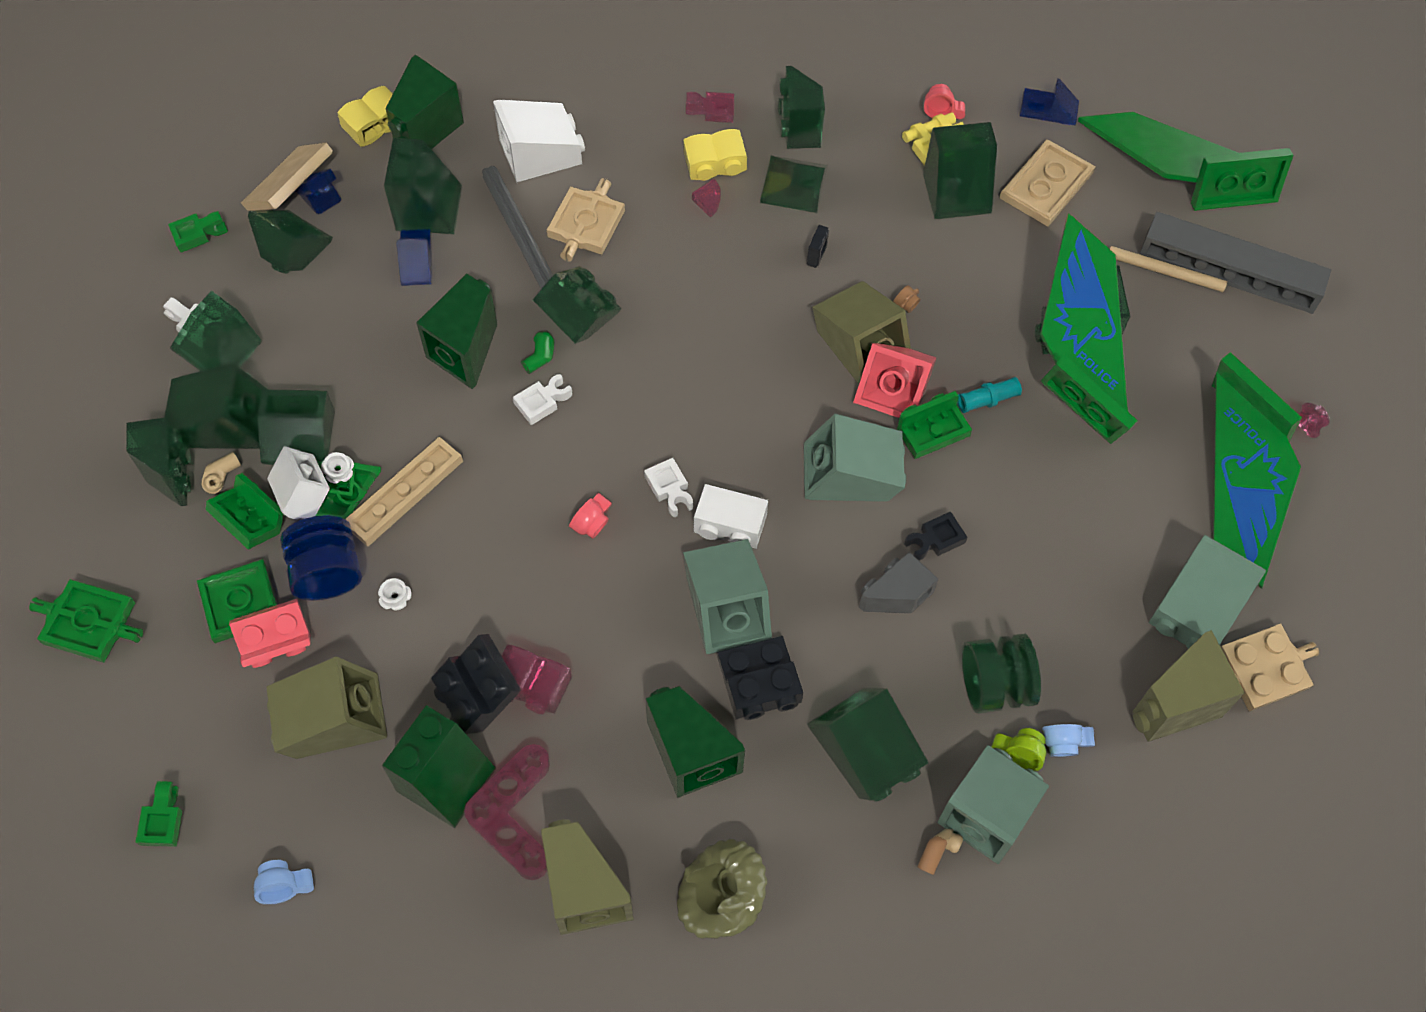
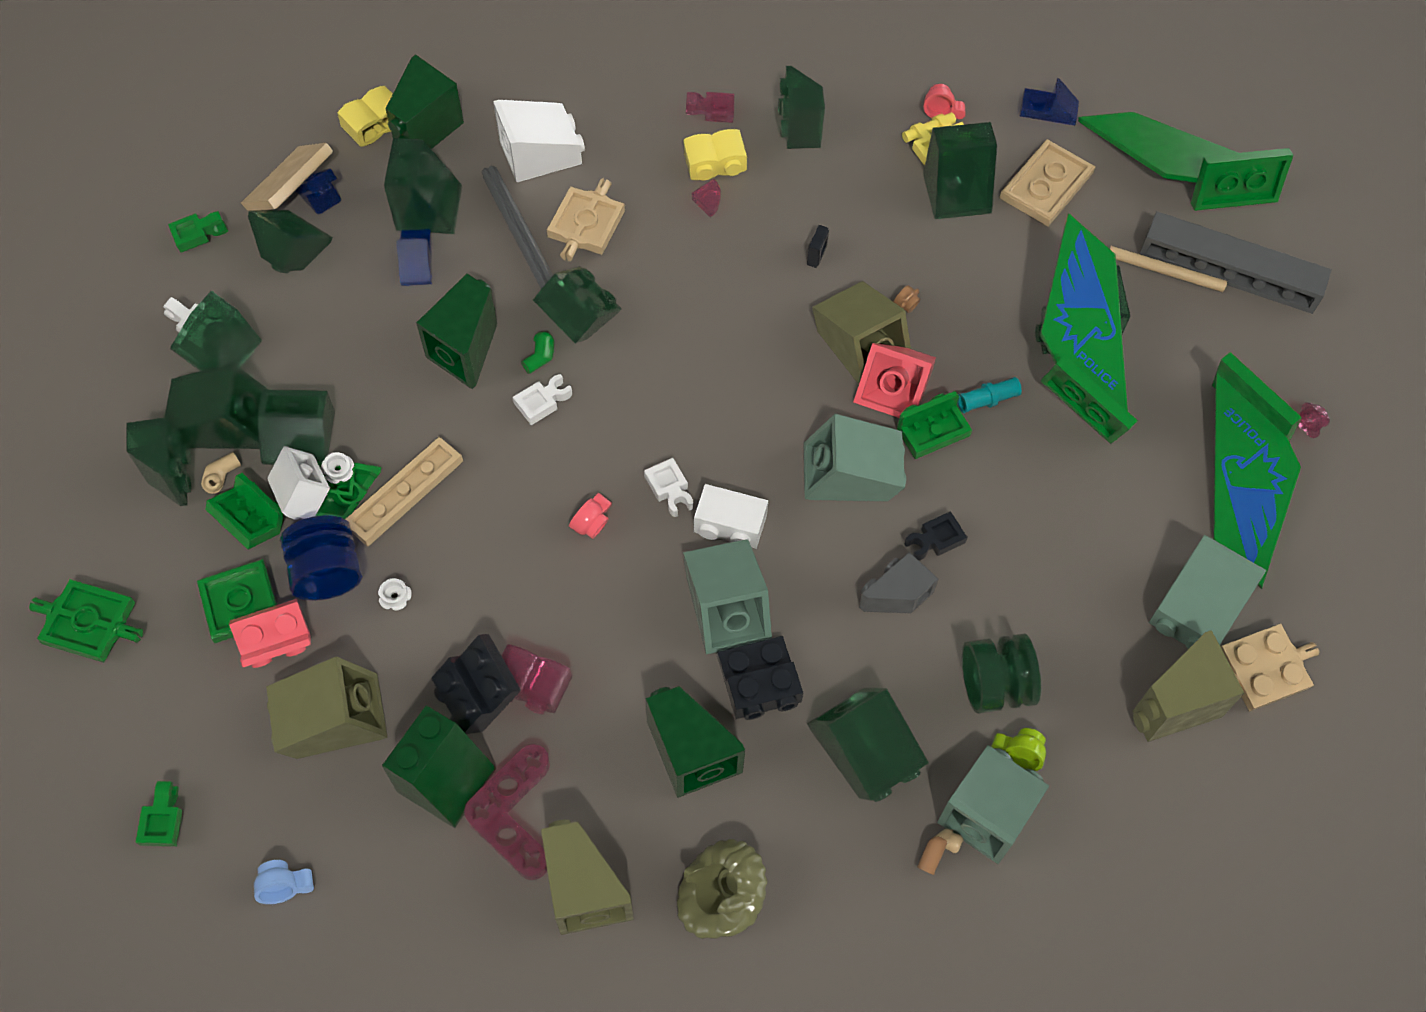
(793, 184): clear green slope -> none
(1066, 738): light blue piece -> none

